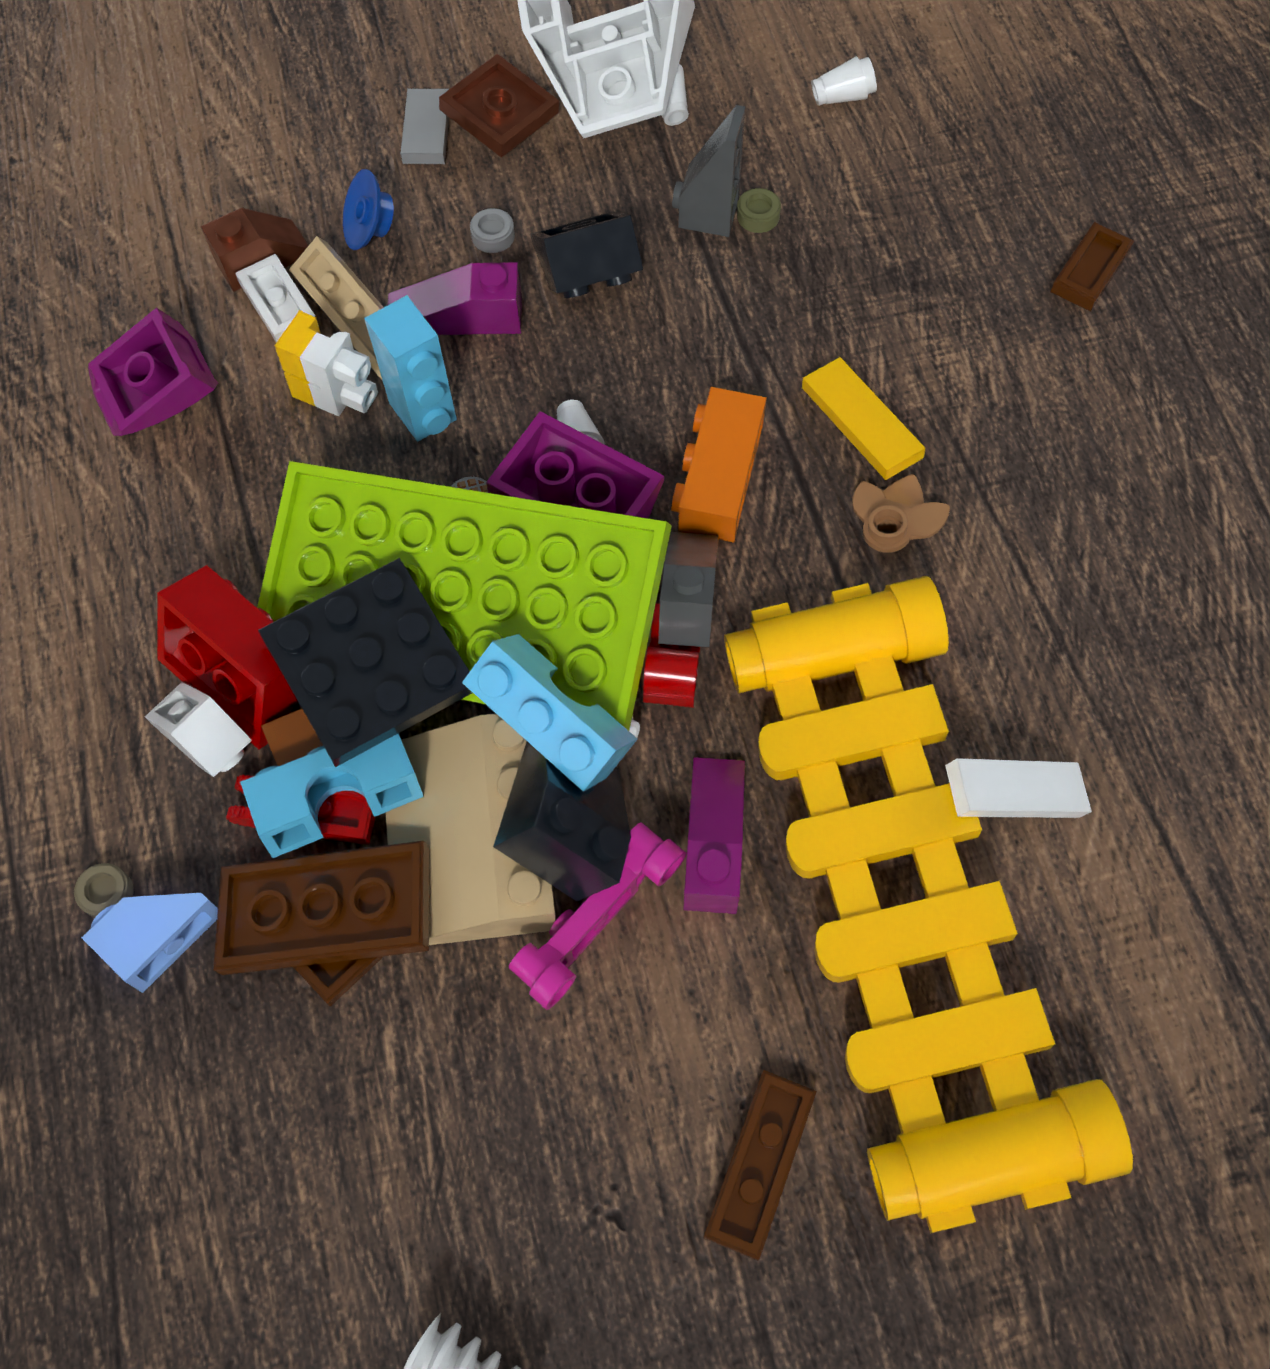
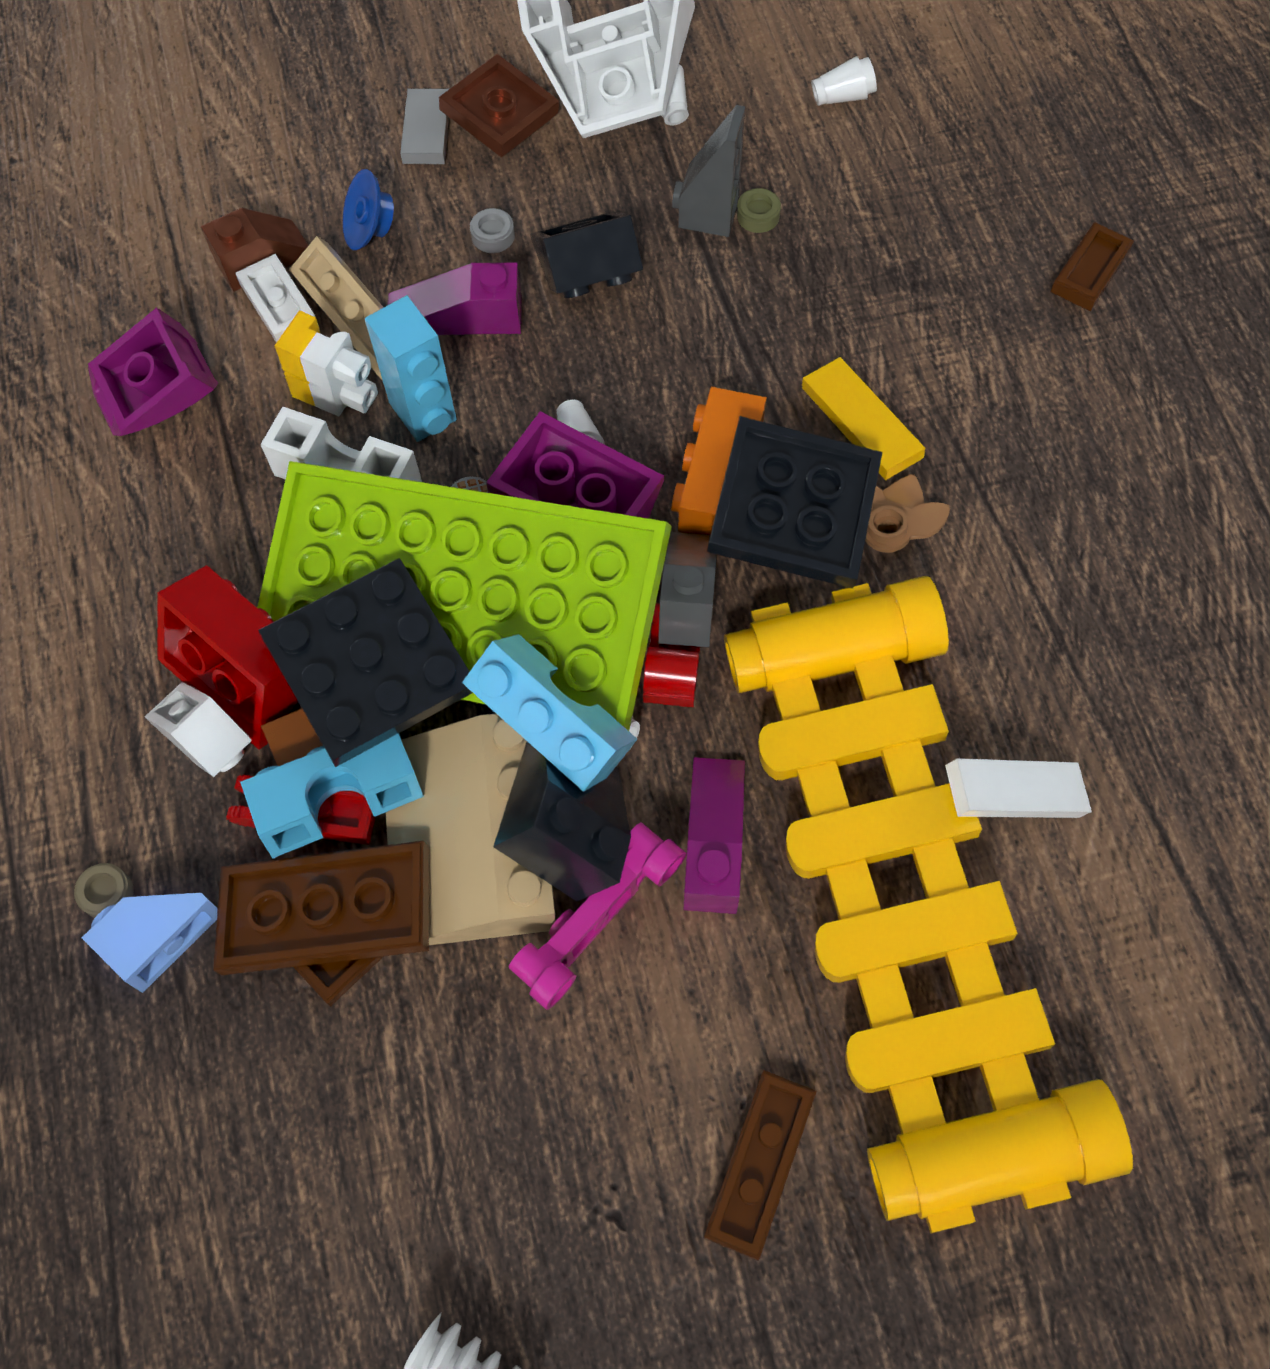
(309, 441): none -> white arch
(795, 502): none -> black plate

